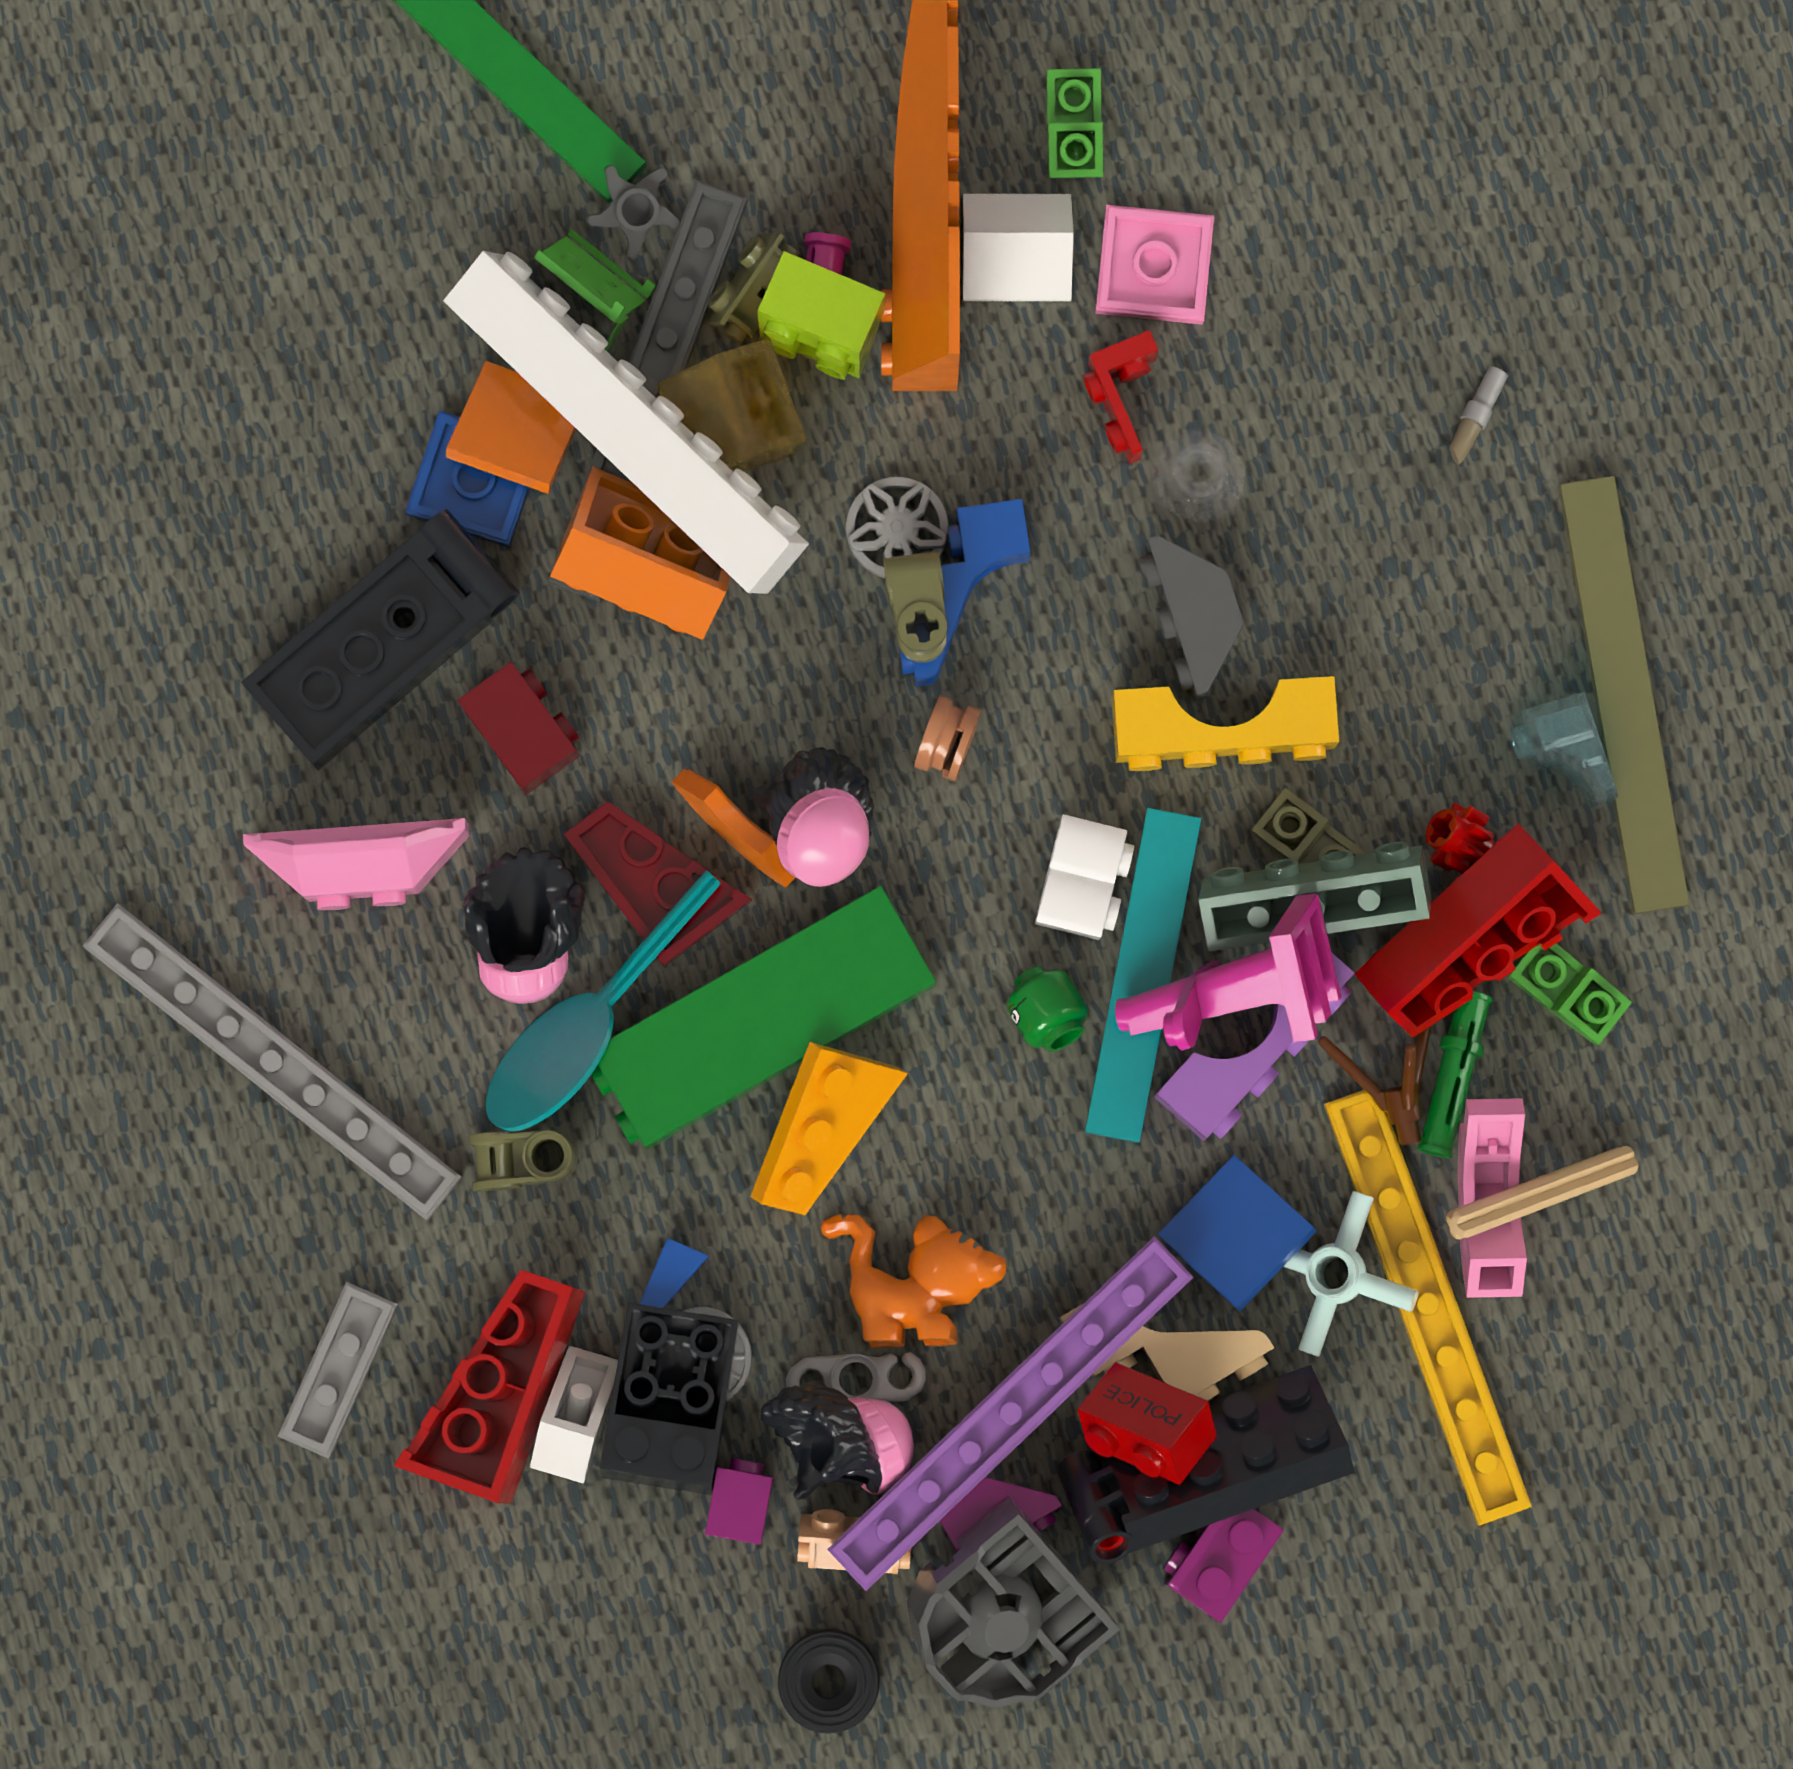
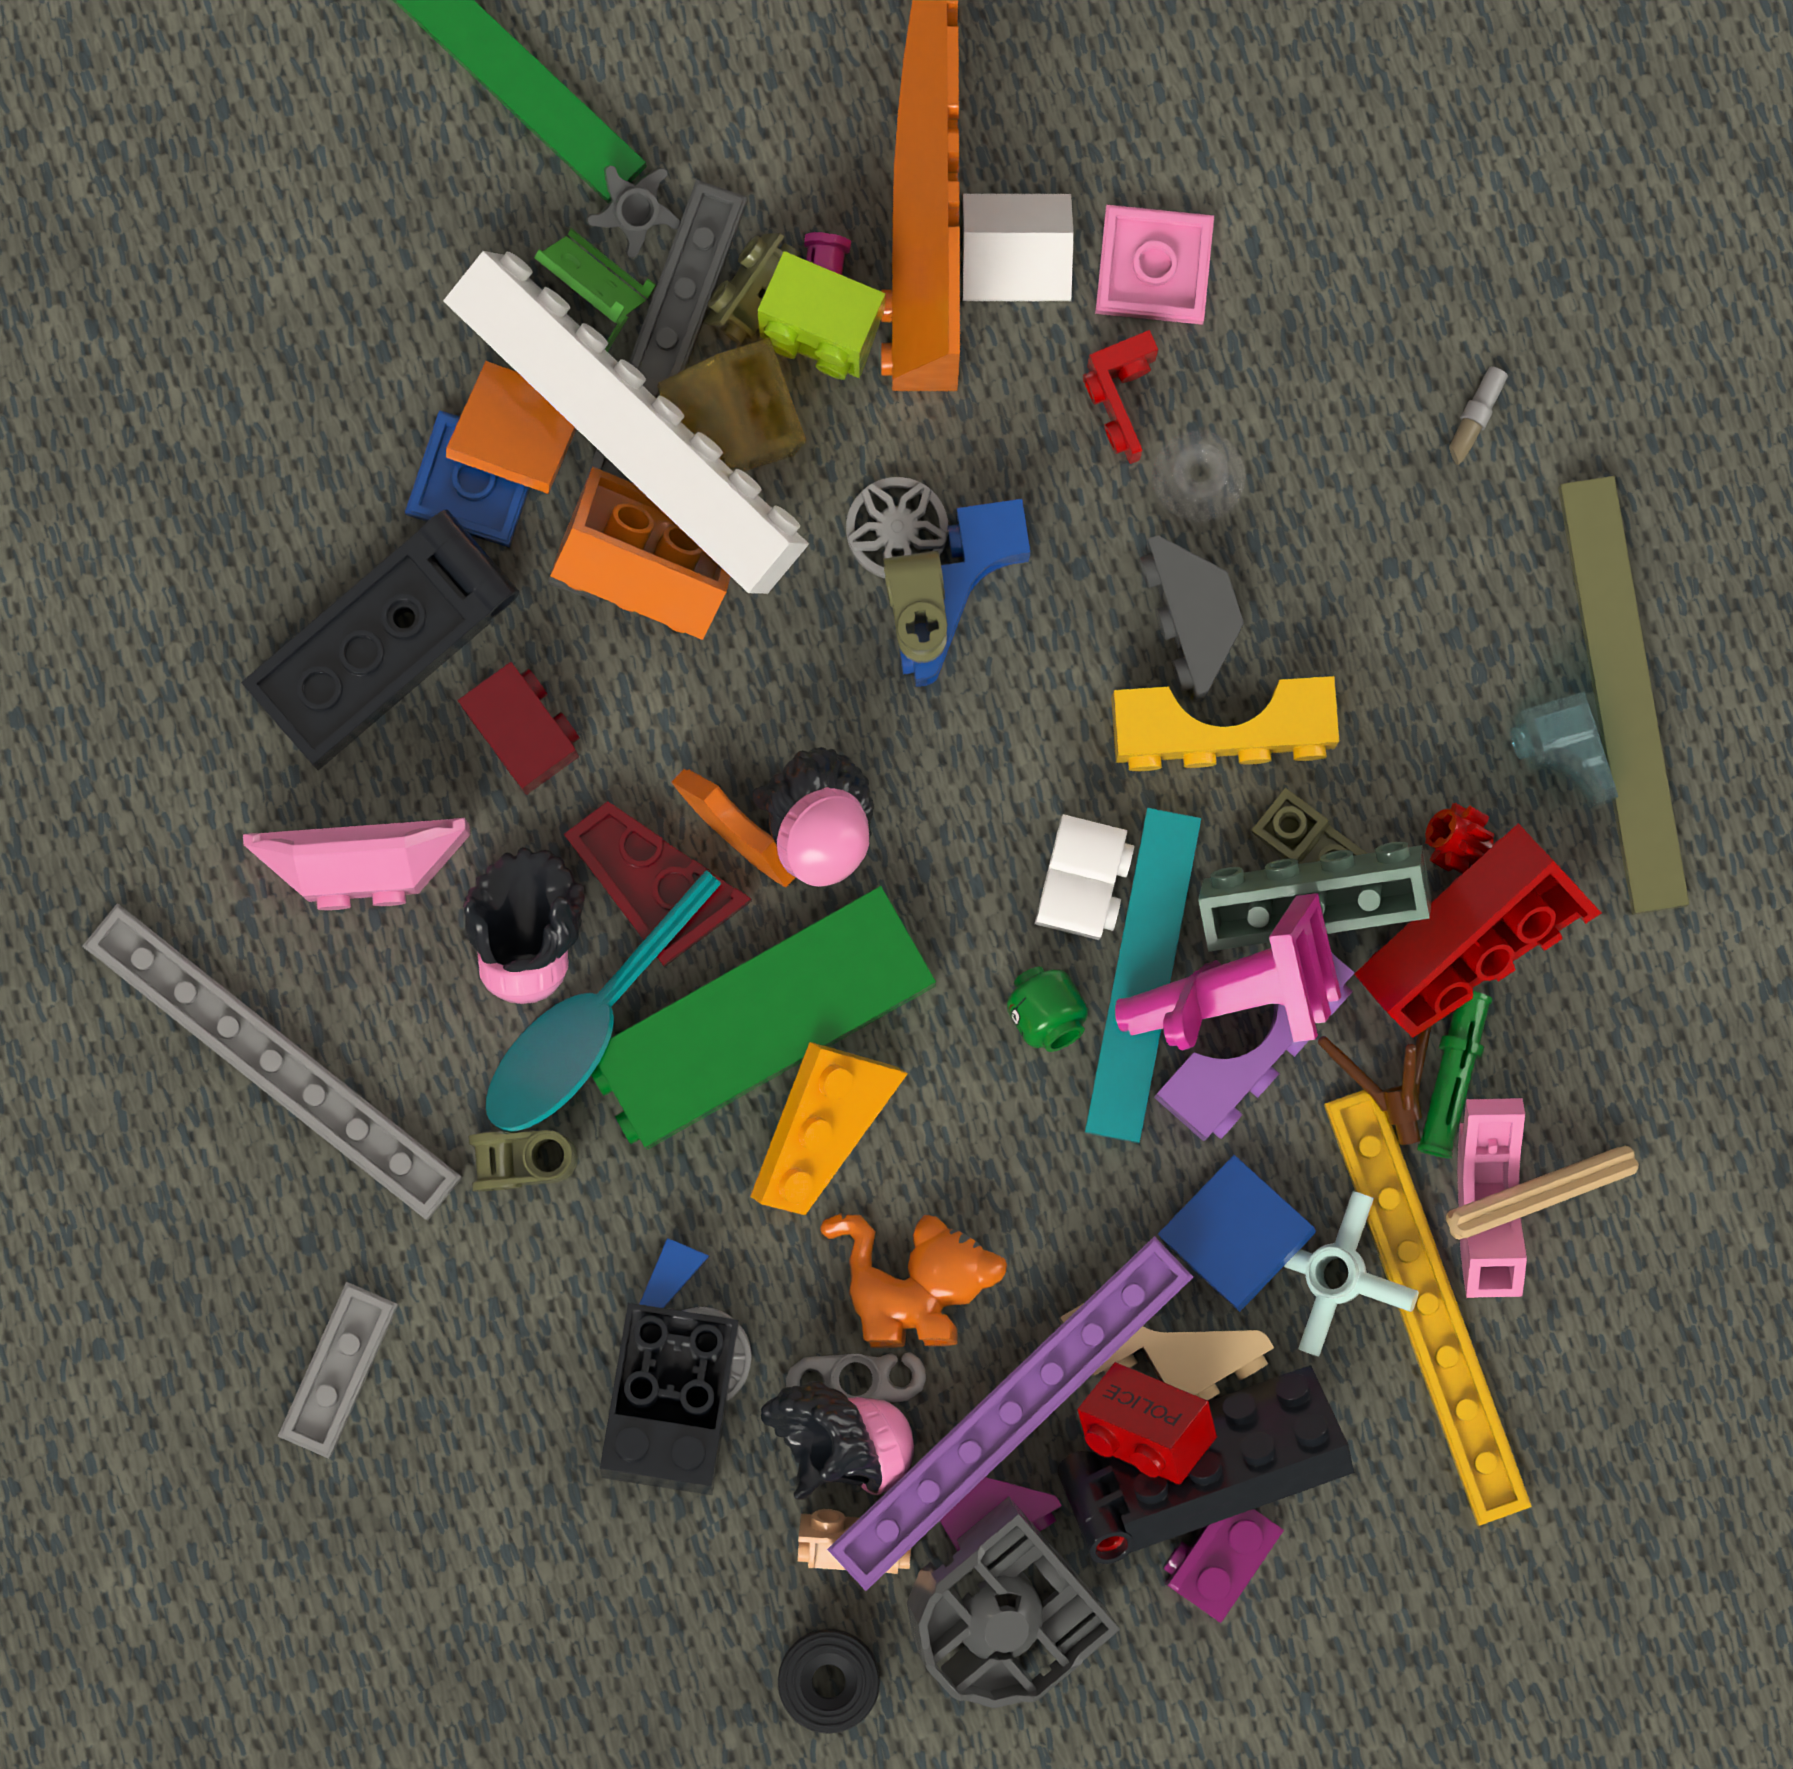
(498, 1393): red wedge -> none
(574, 1415): white slope -> none
(740, 1502): magenta brick -> none
(941, 737): nougat wheel -> none
(1074, 123): bright green slope -> none
(1570, 991): bright green slope -> none

